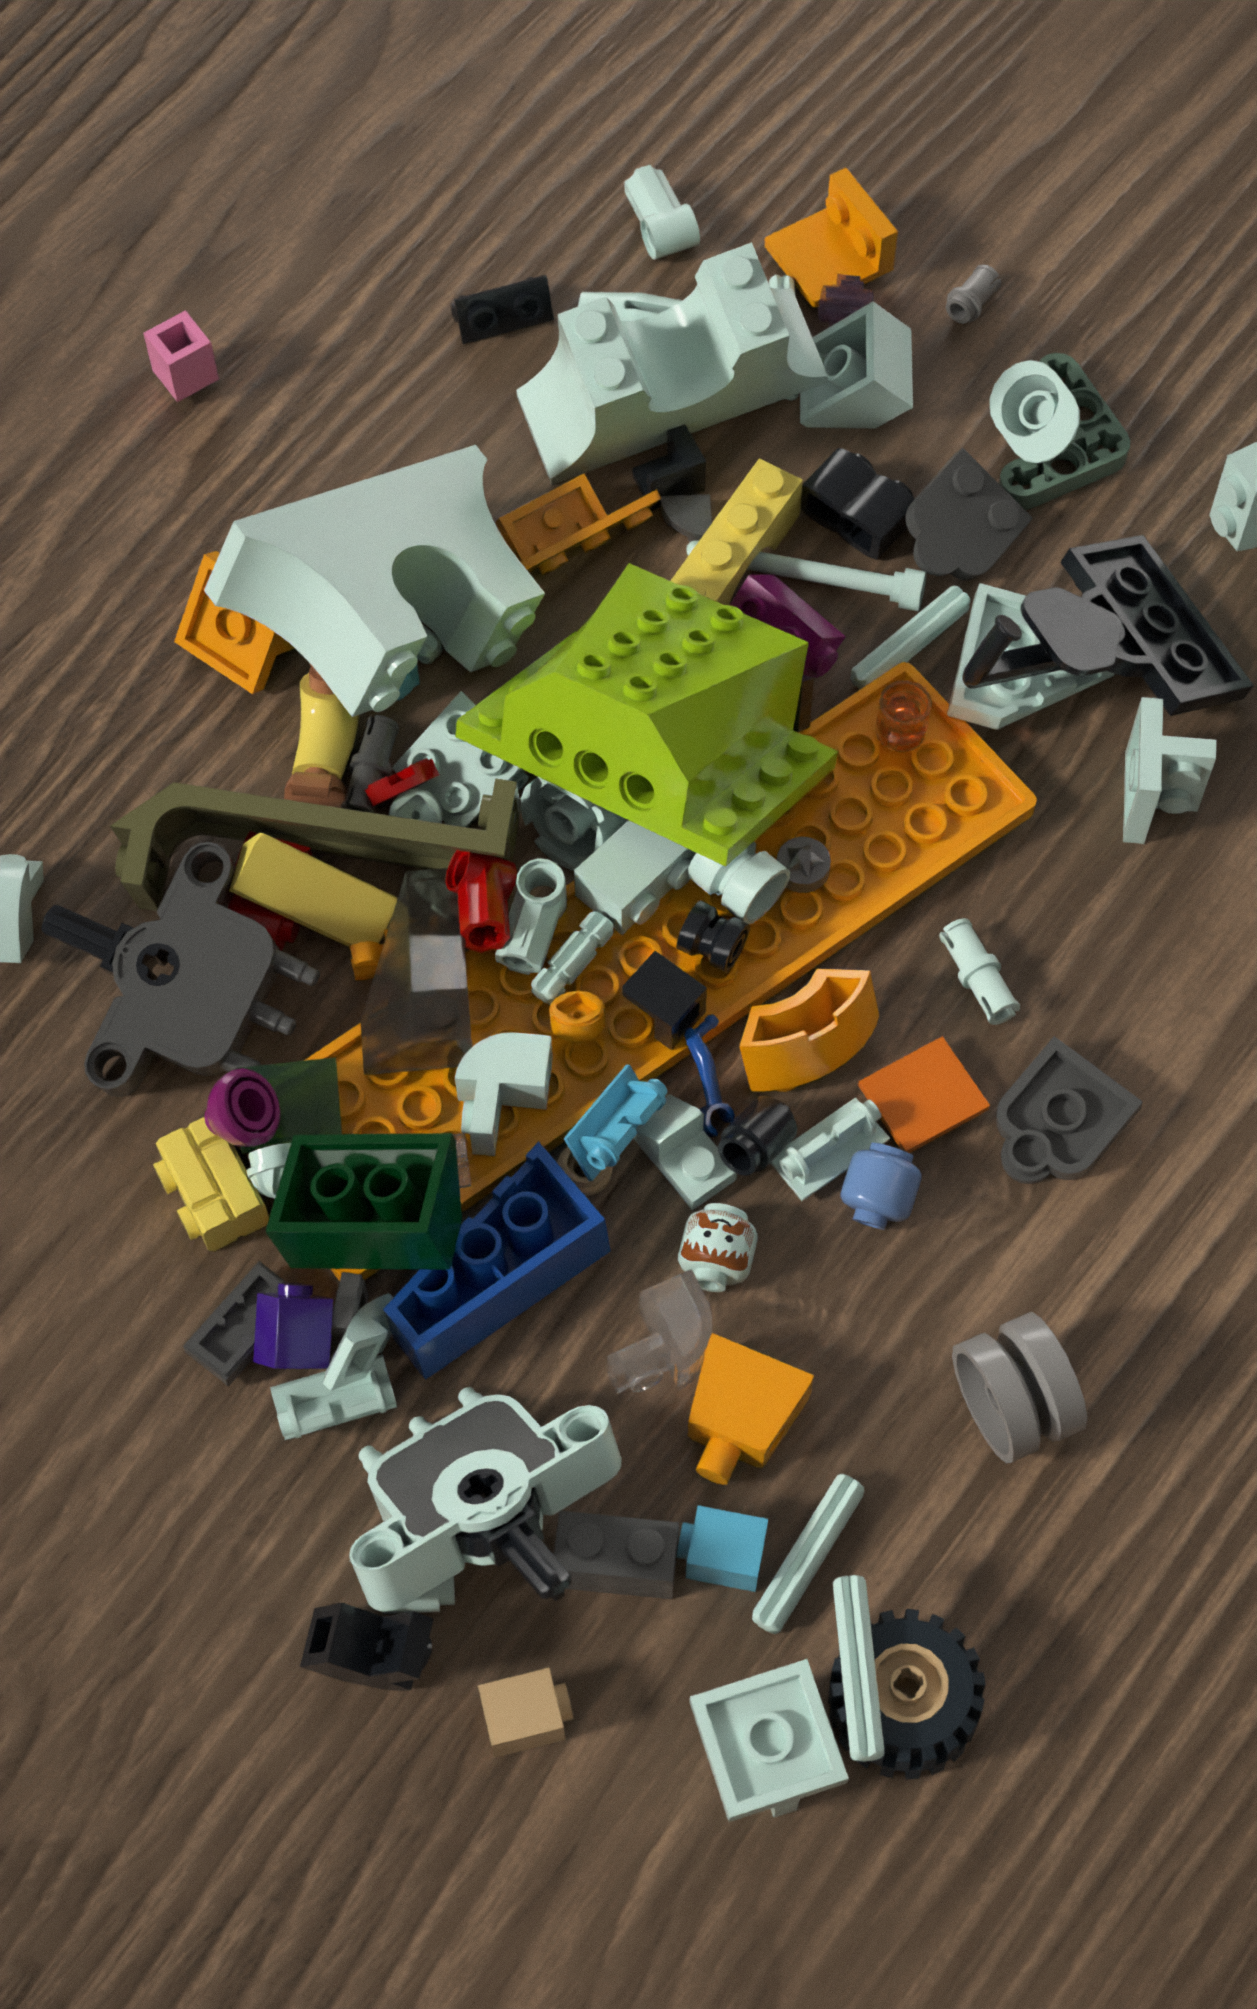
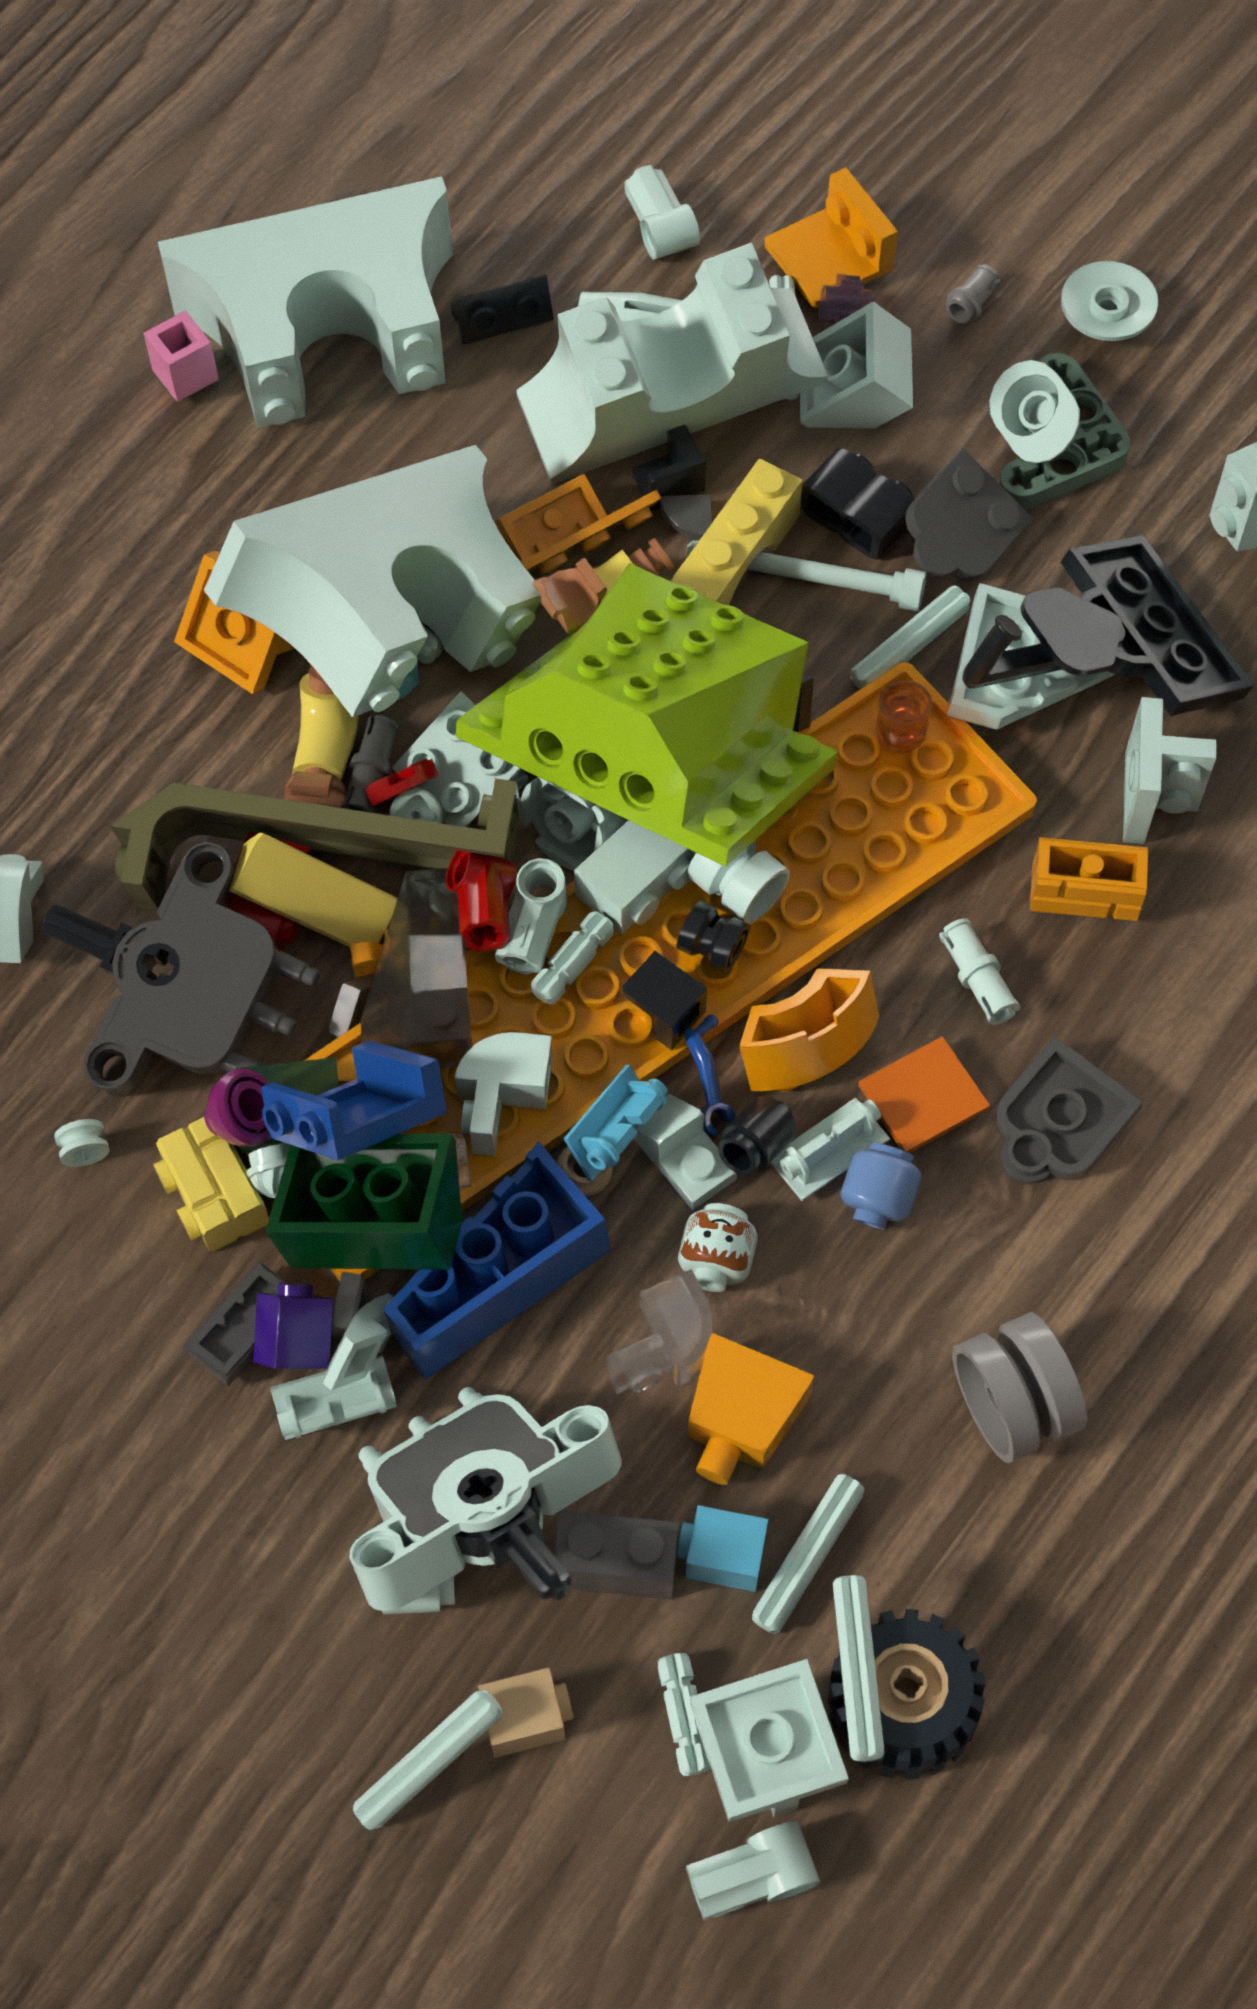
(82, 1143): none -> light aqua bush
(318, 273): none -> light aqua piece
(350, 1005): none -> flat silver tile
(367, 1646): black brick -> none
(387, 1098): none -> blue panel
(427, 1759): none -> light aqua axle
(577, 592): none -> nougat piece
(577, 1016): light orange tile -> none
(676, 1674): none -> light aqua axle
(769, 1866): none -> light aqua piece
(777, 605): magenta brick -> none
(807, 862): flat silver tile -> none
(1089, 879): none -> light orange brick
(1109, 300): none -> light aqua dish

